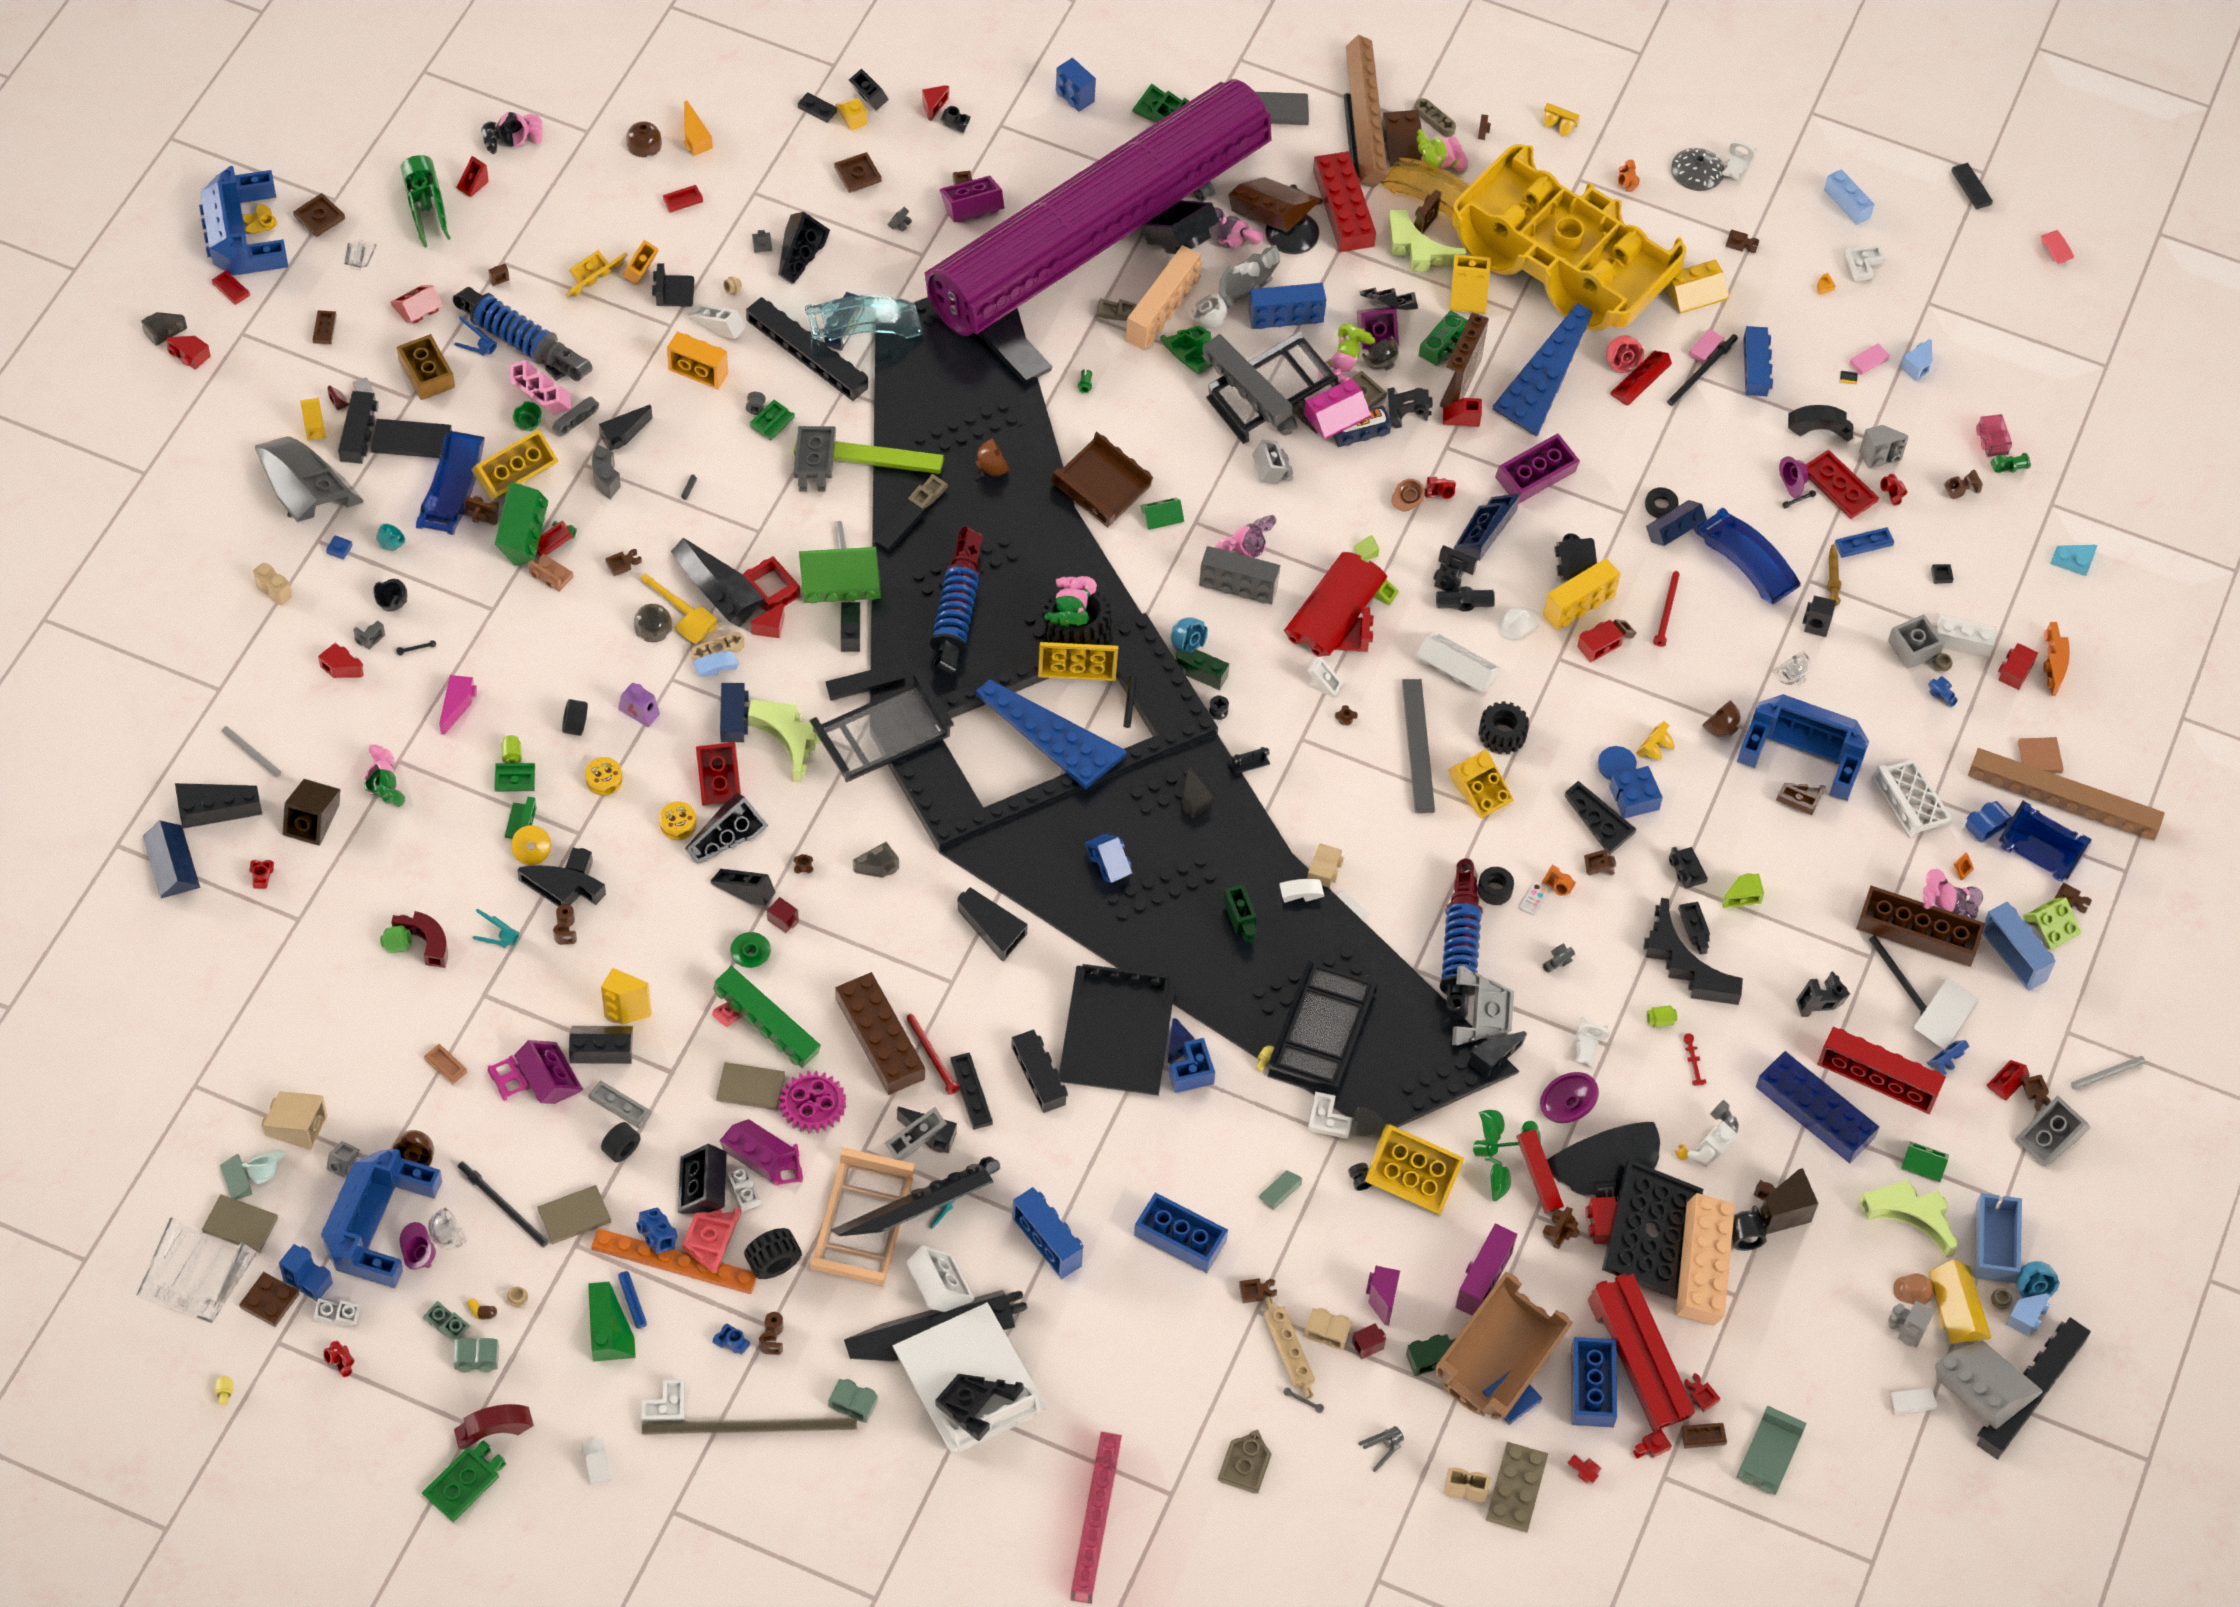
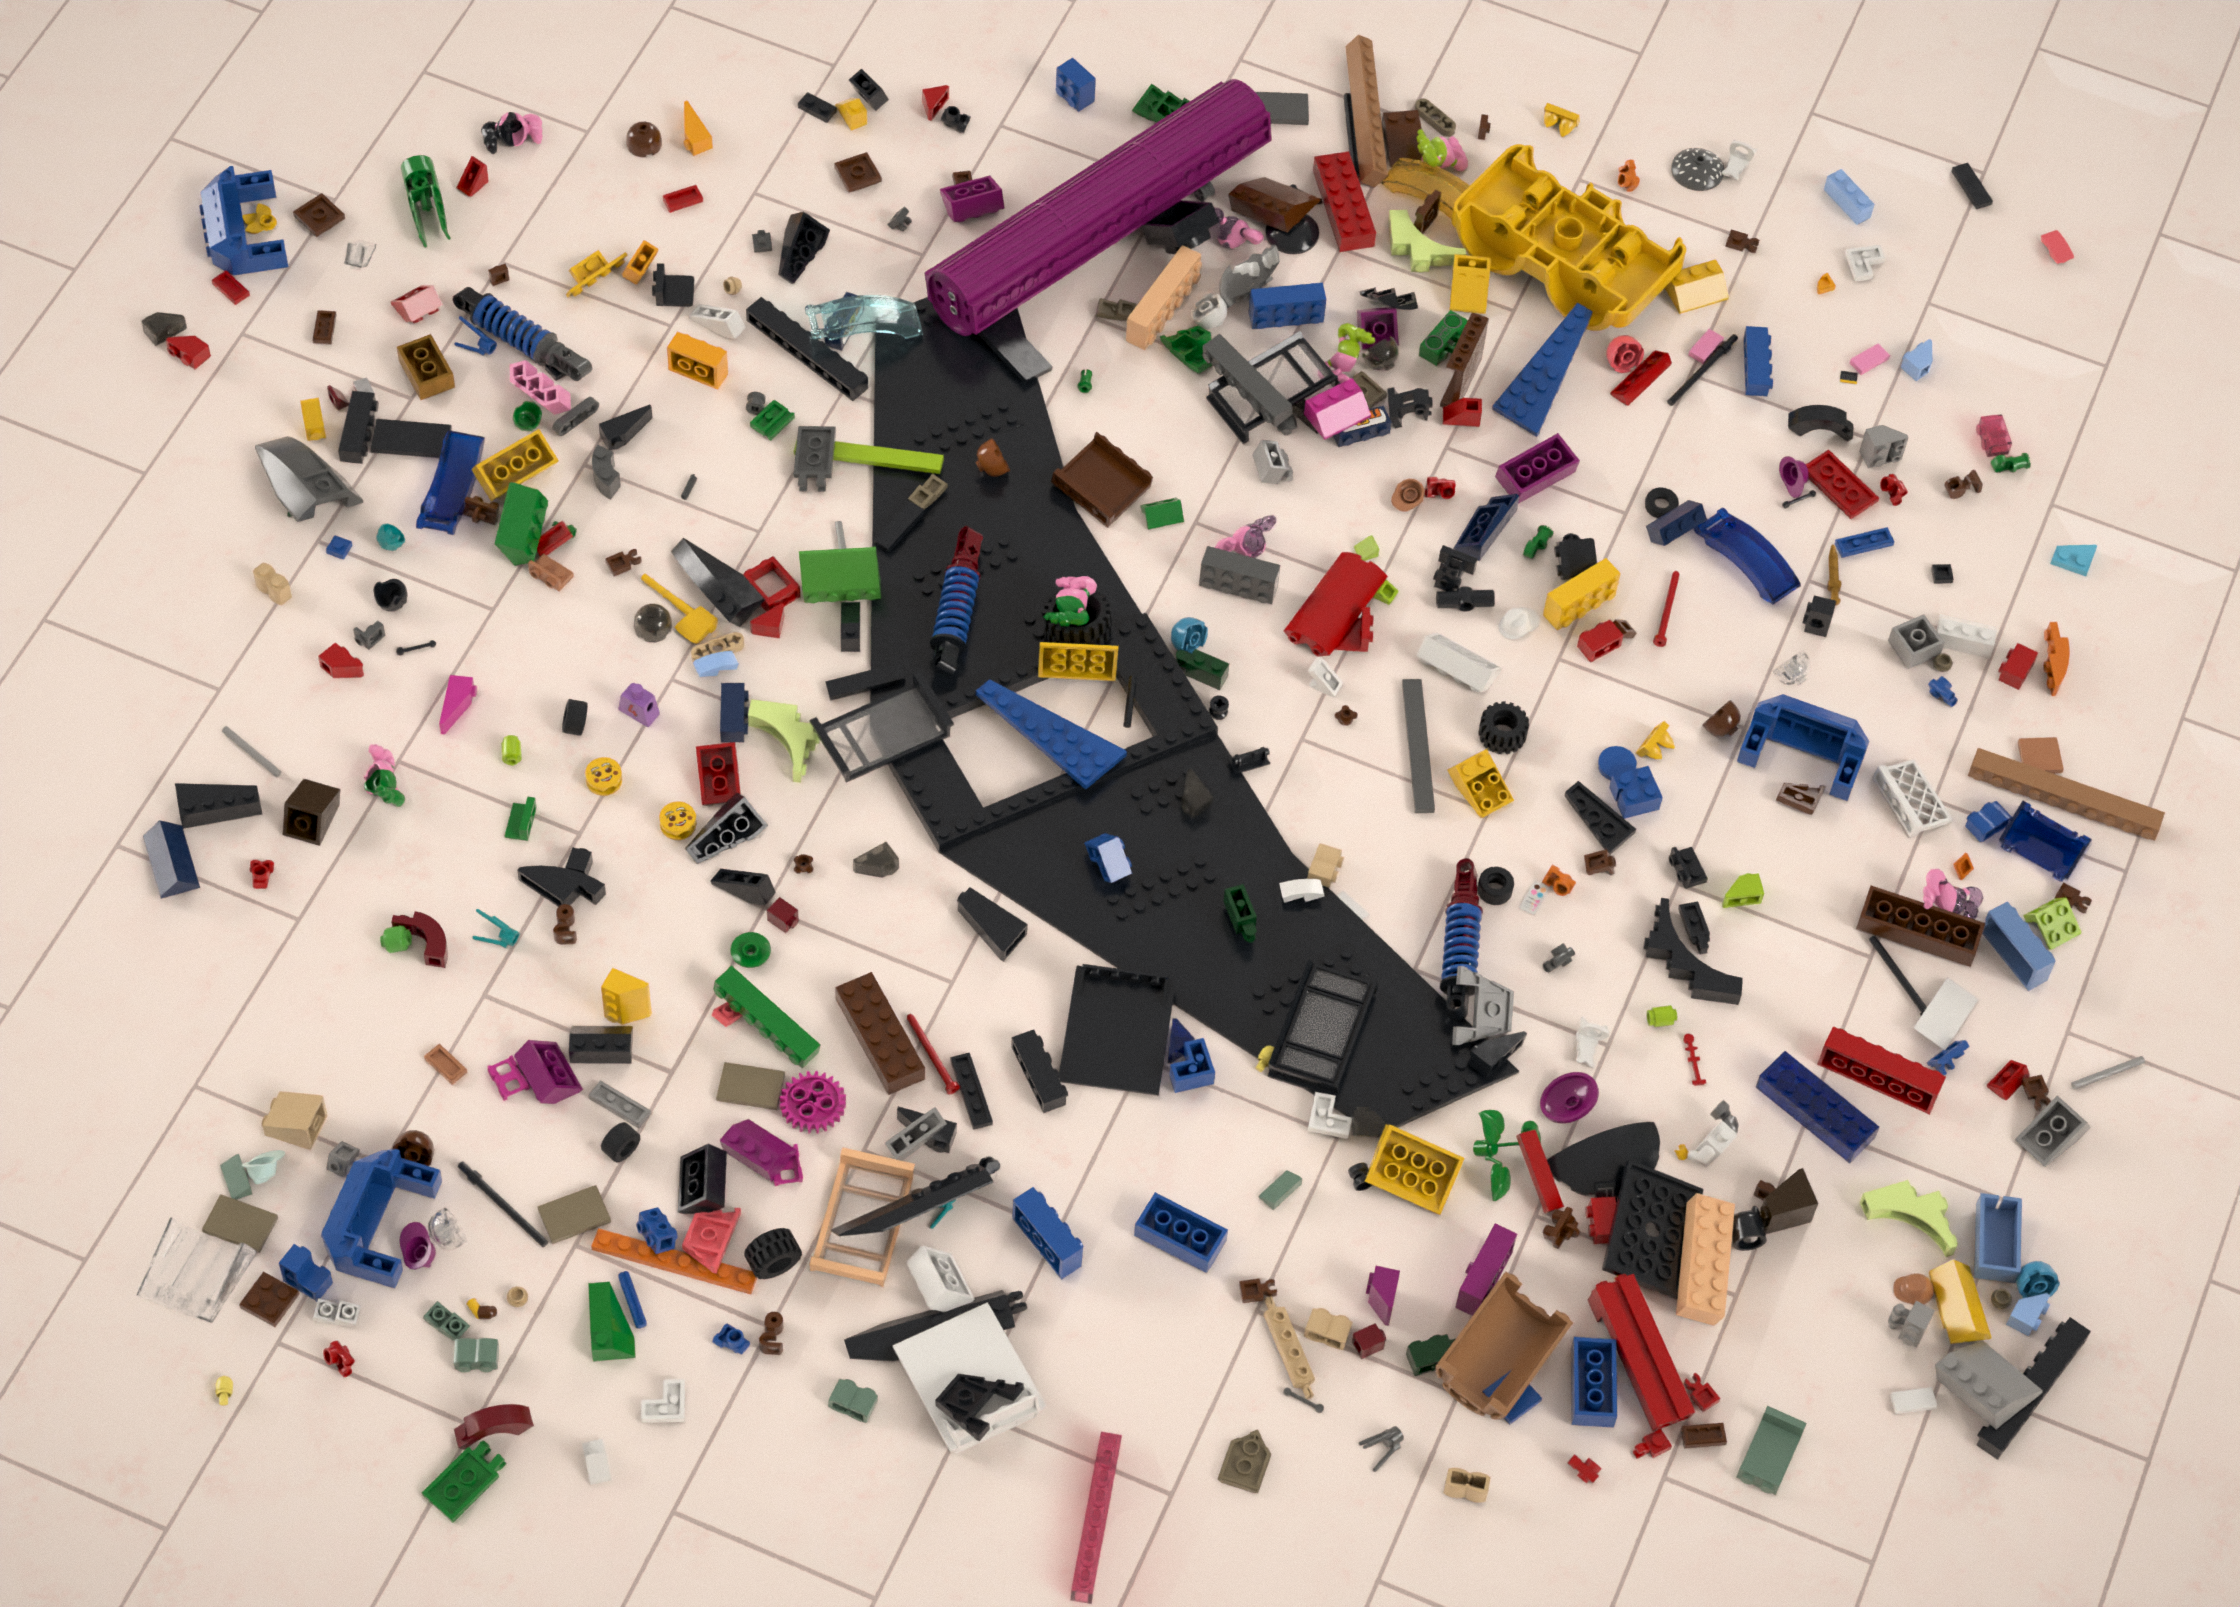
(514, 777): green plate -> none
(538, 837): yellow dish -> none
(744, 1188): white slope -> none
(749, 1426): dark tan axle -> none
(1517, 1487): dark tan plate -> none
(1538, 542): none -> green connector
(1822, 999): black tile -> none
(1925, 1161): green panel -> none

